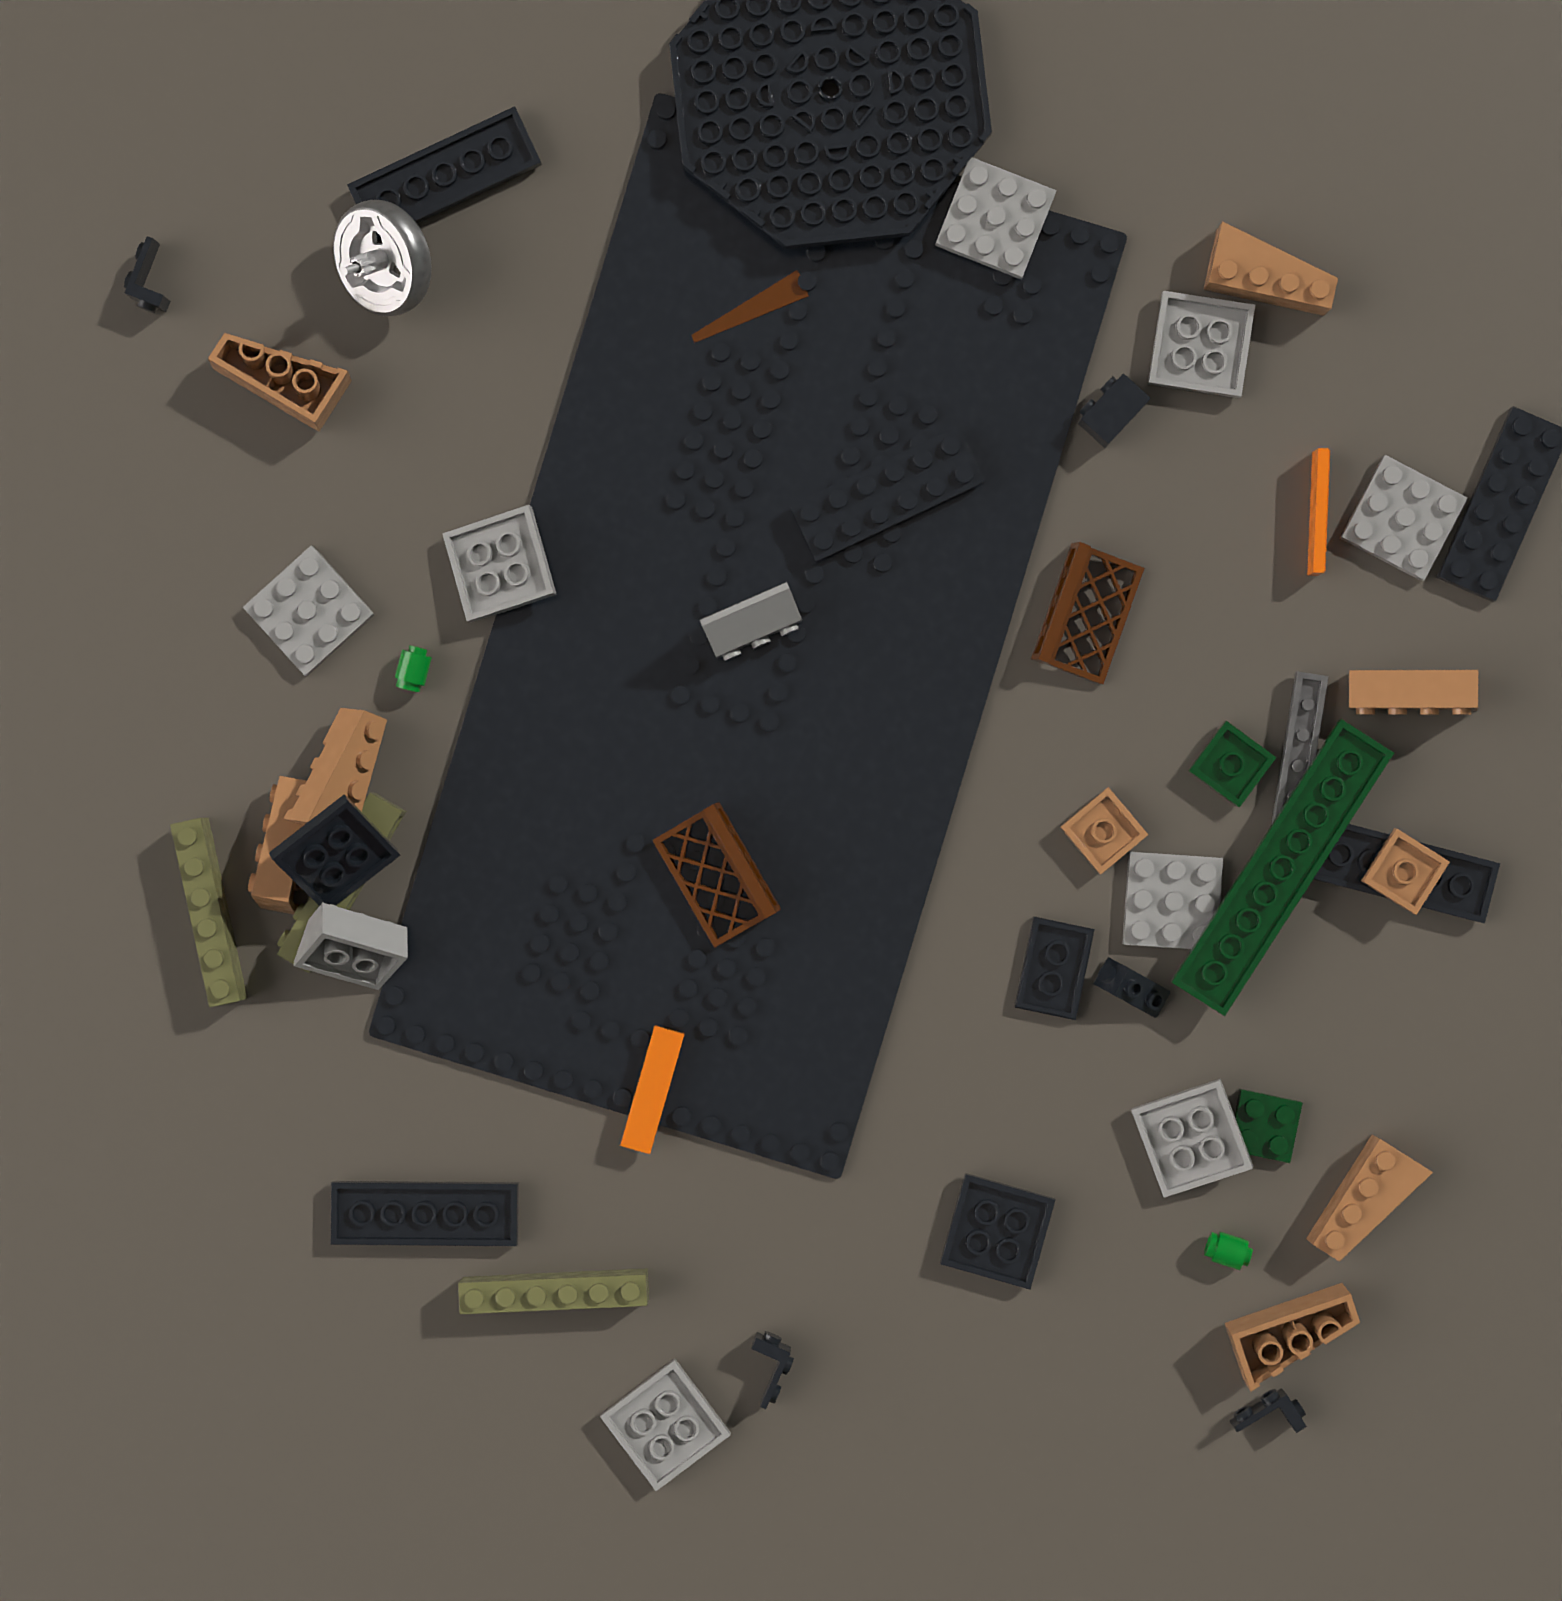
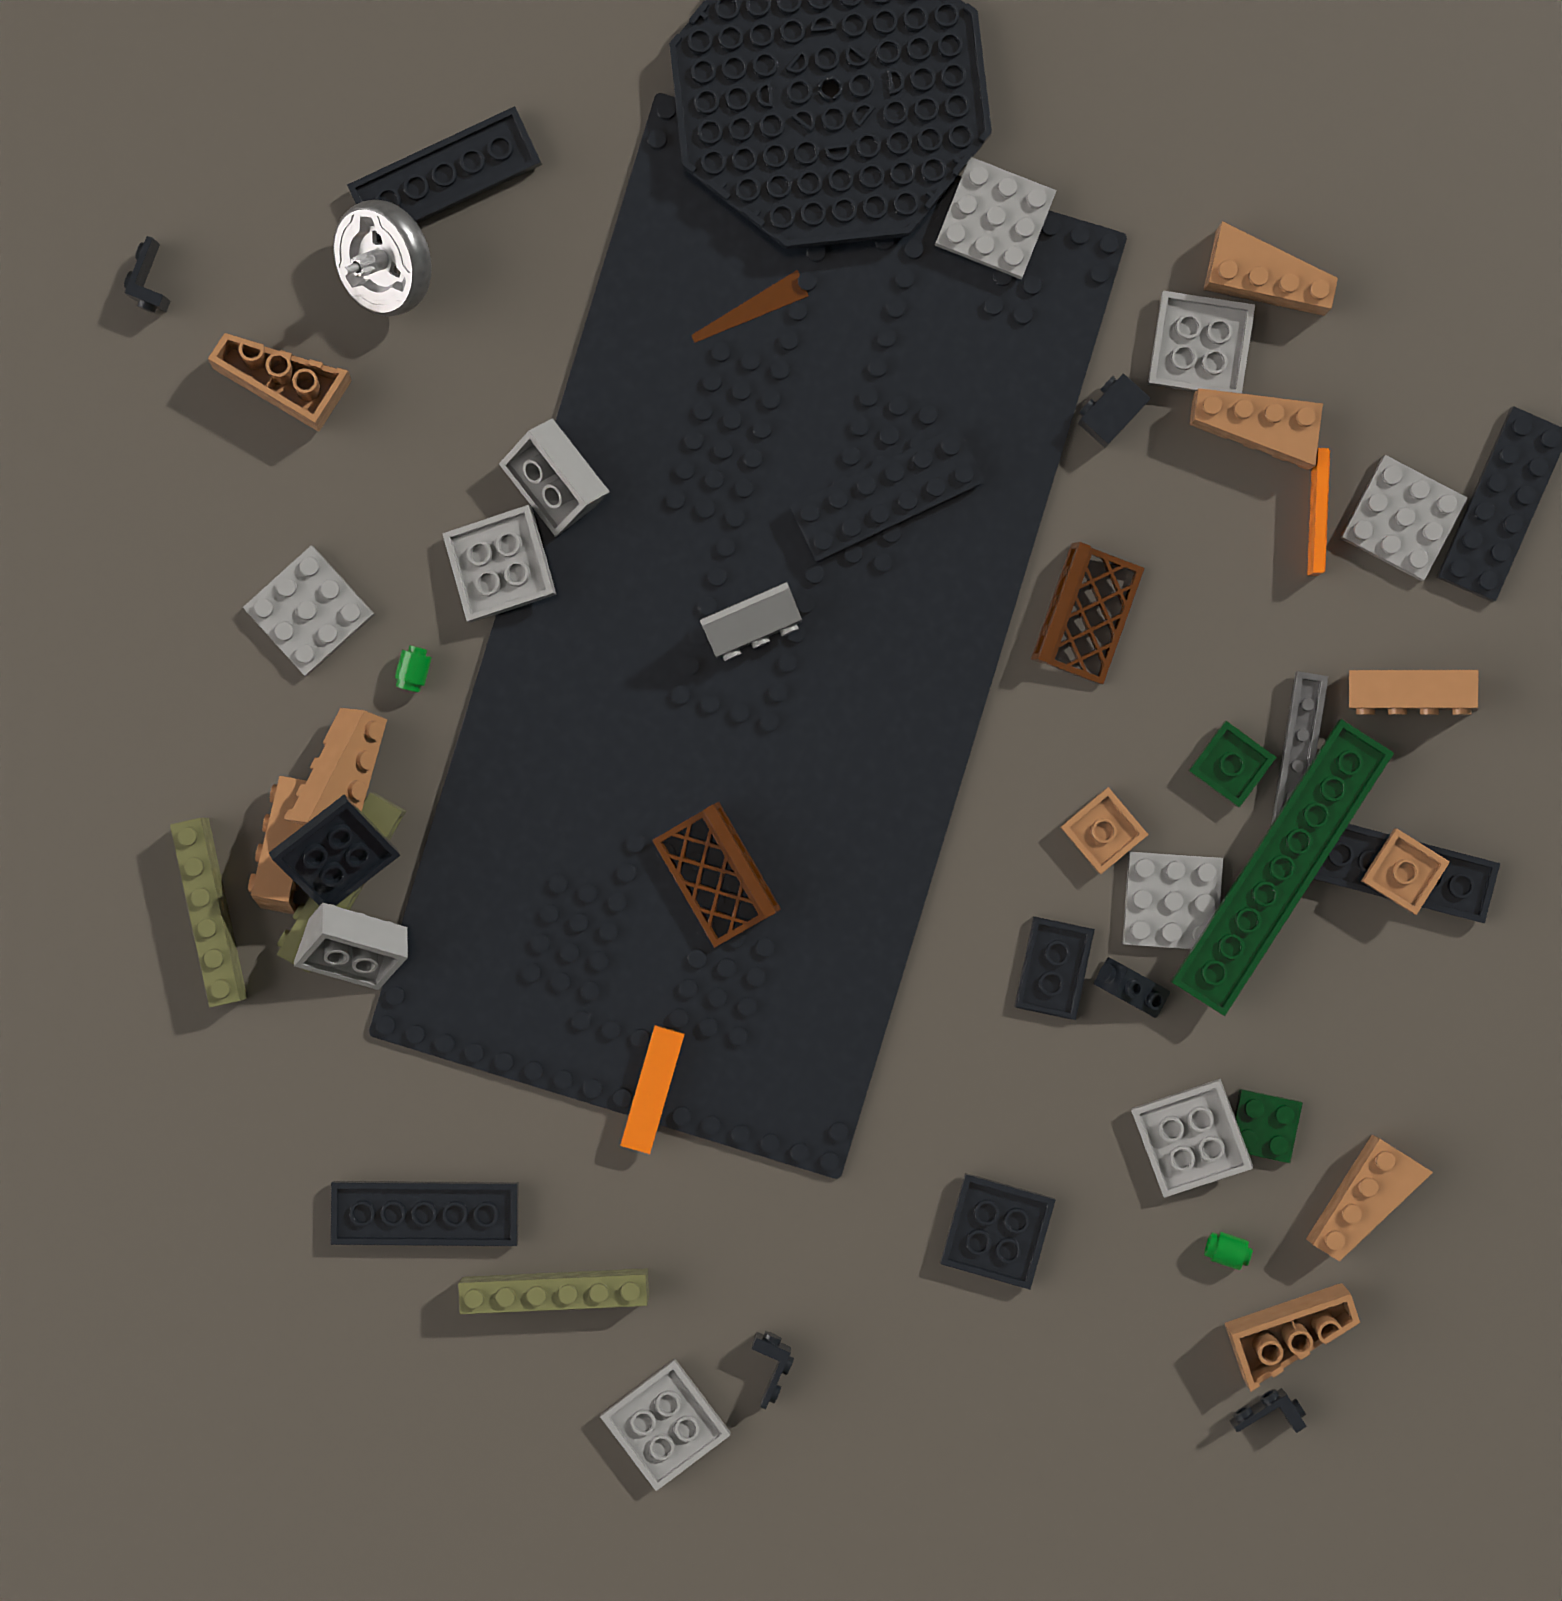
(553, 476): none -> light grey slope
(1263, 423): none -> medium nougat wedge

